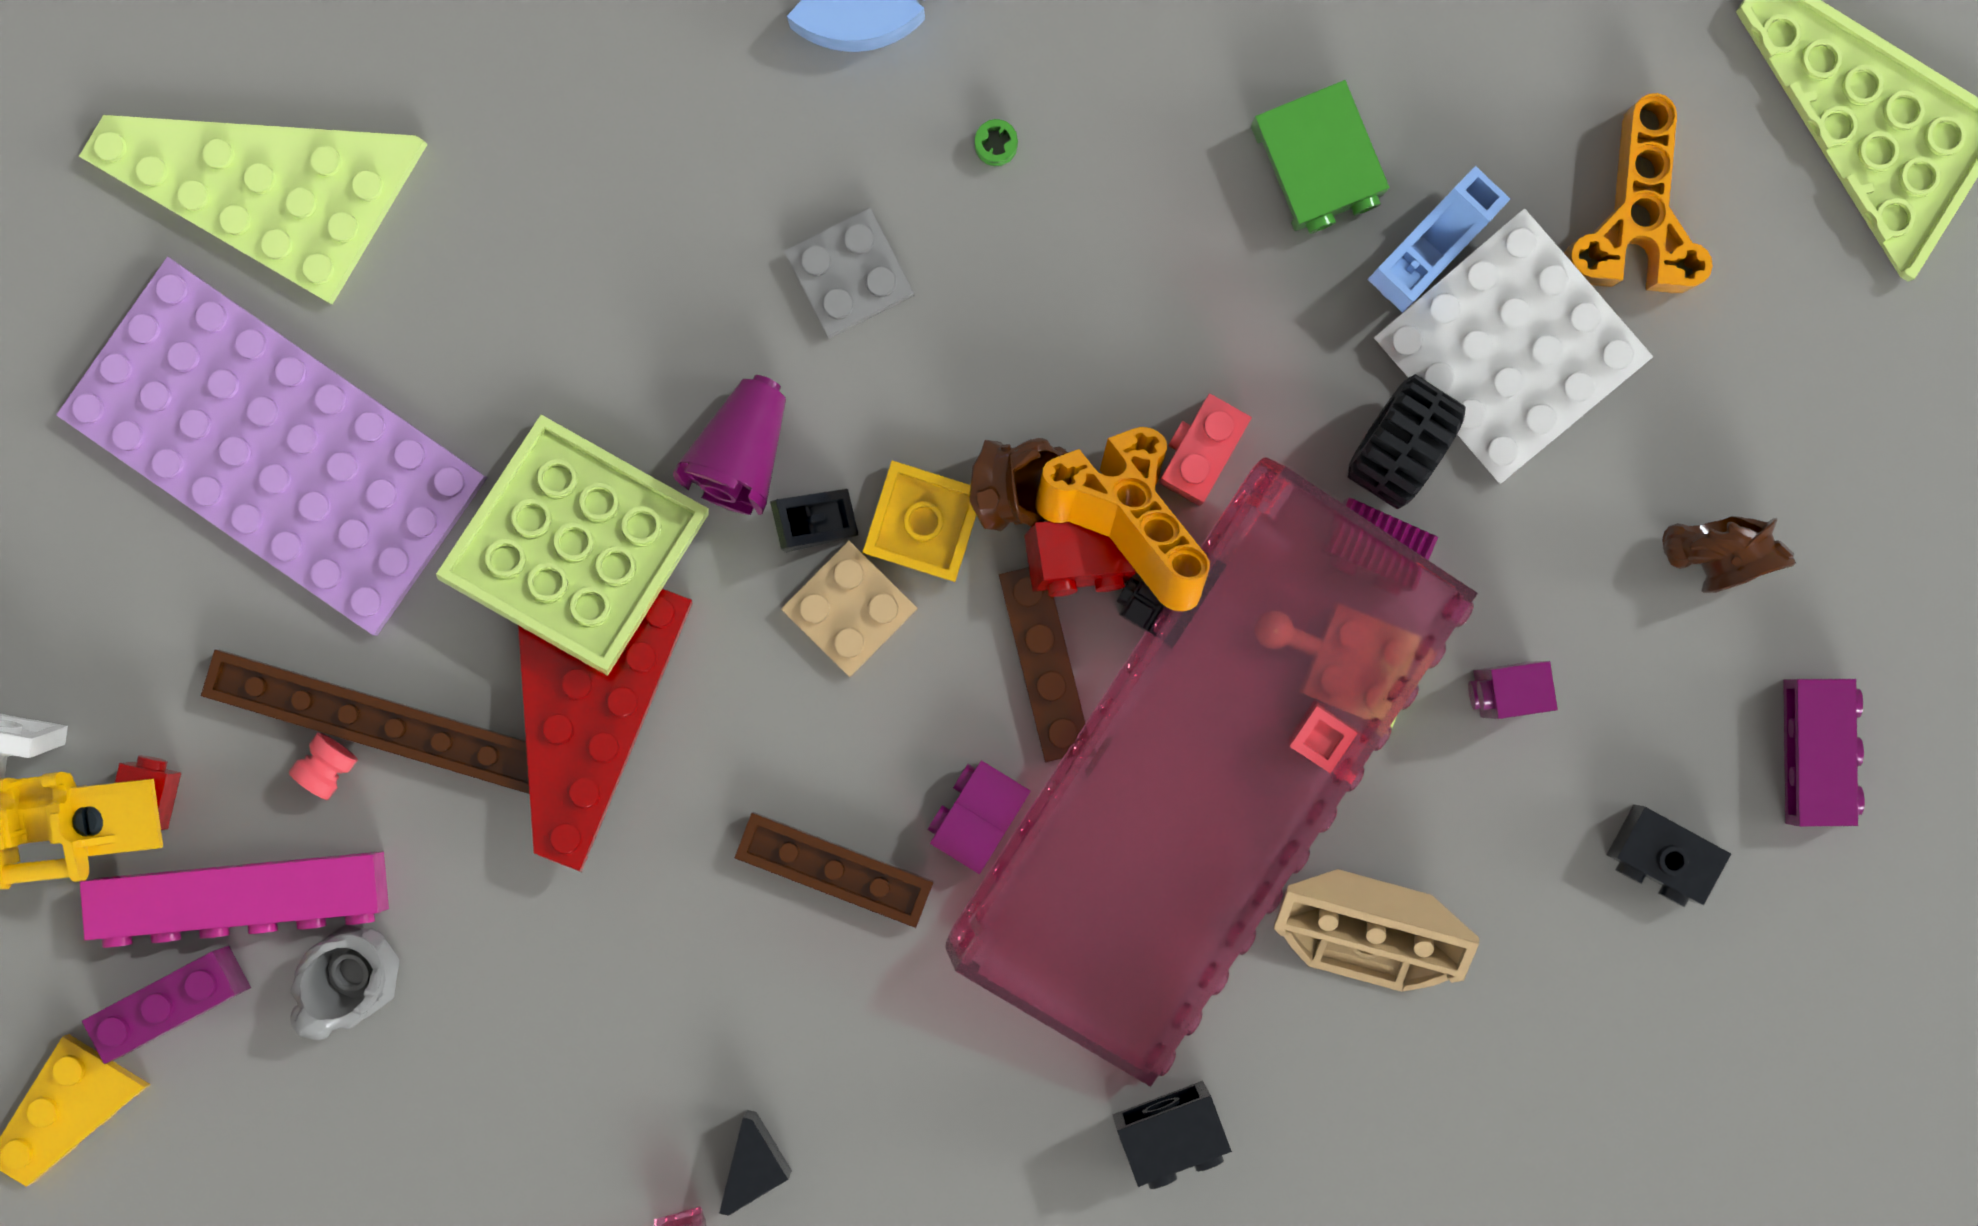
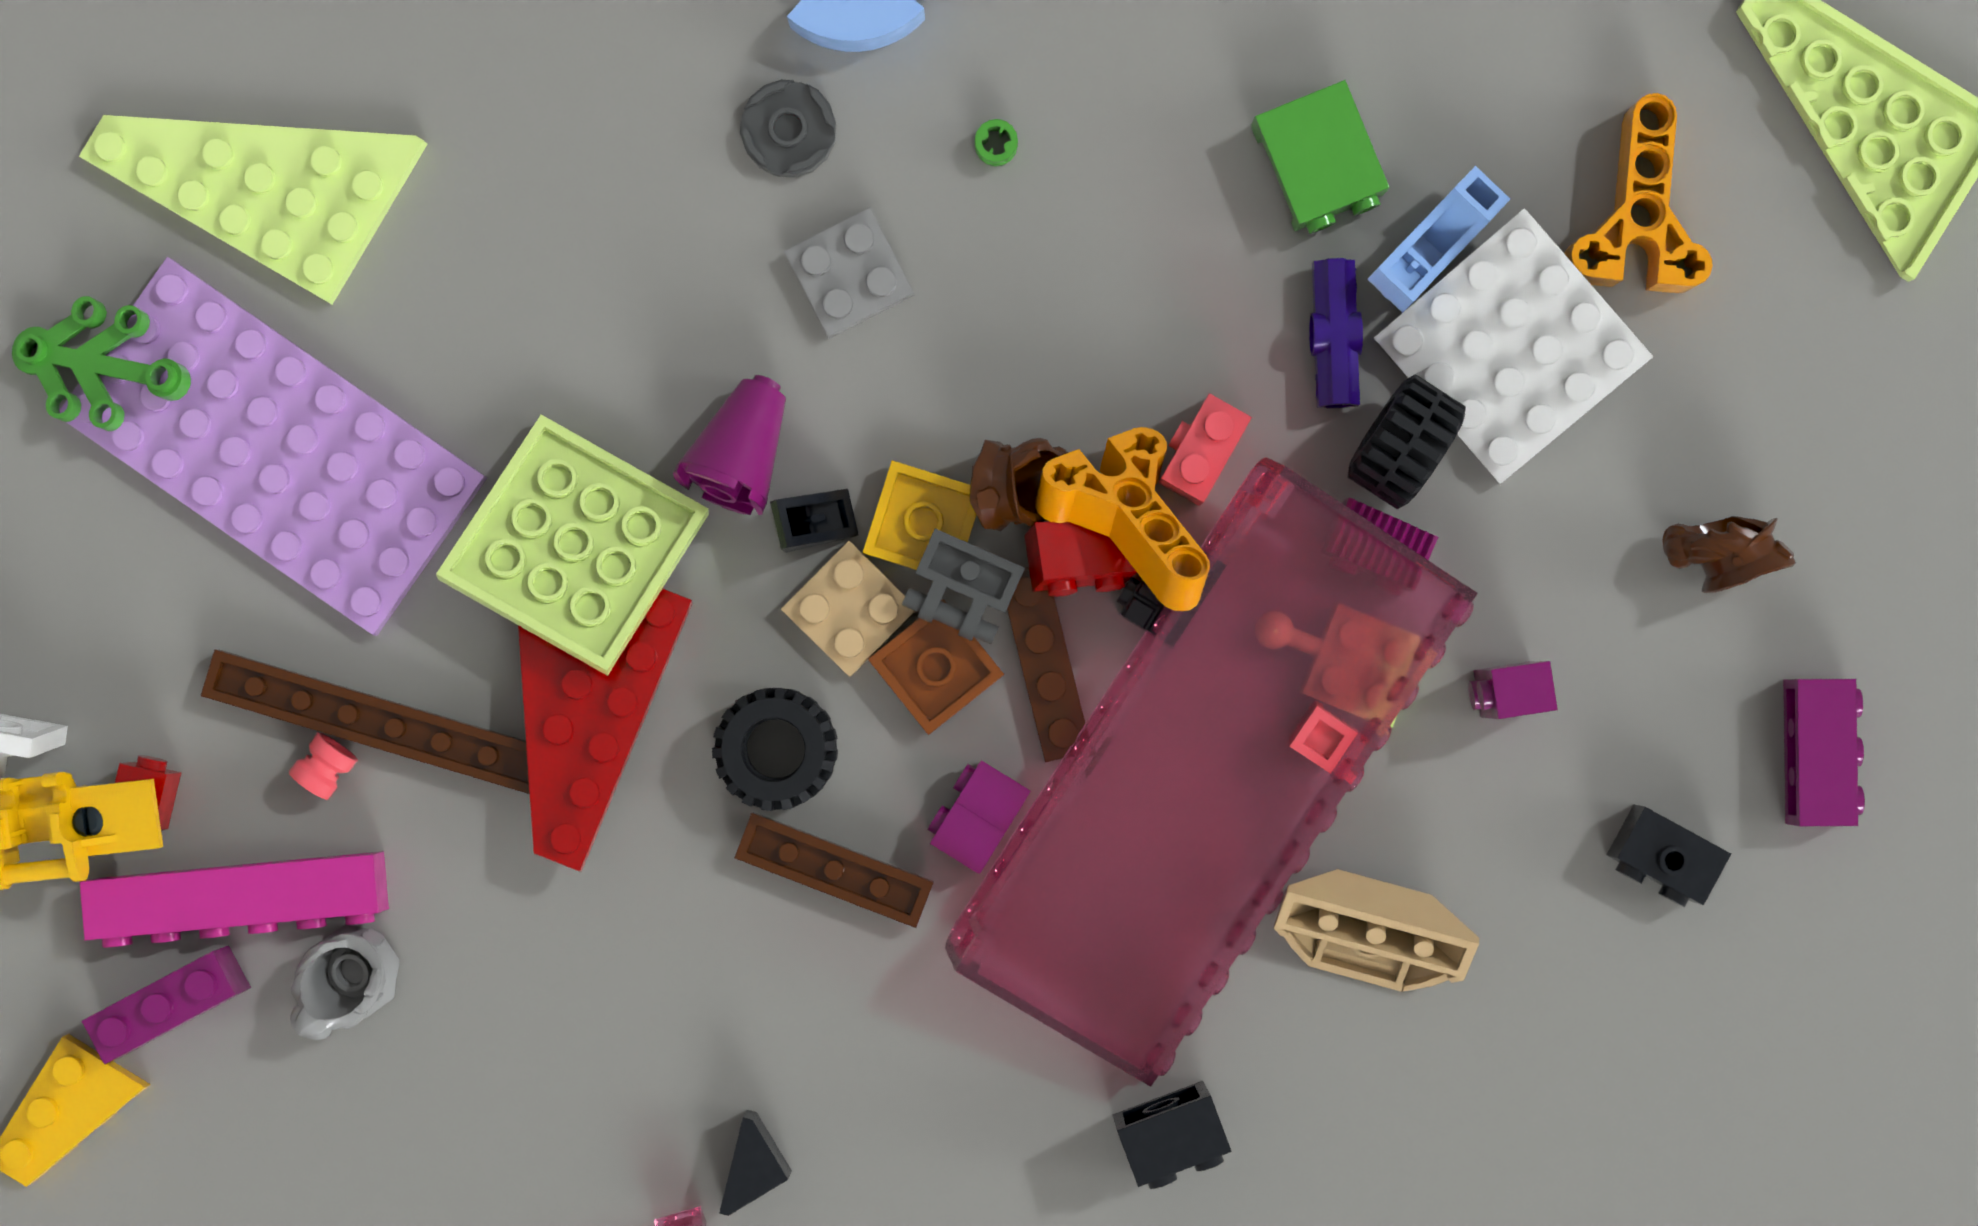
(91, 361): none -> bright green plant
(733, 757): none -> black tyre
(788, 128): none -> dark grey tile
(935, 671): none -> dark orange plate
(970, 572): none -> dark grey plate
(1335, 333): none -> dark purple piece

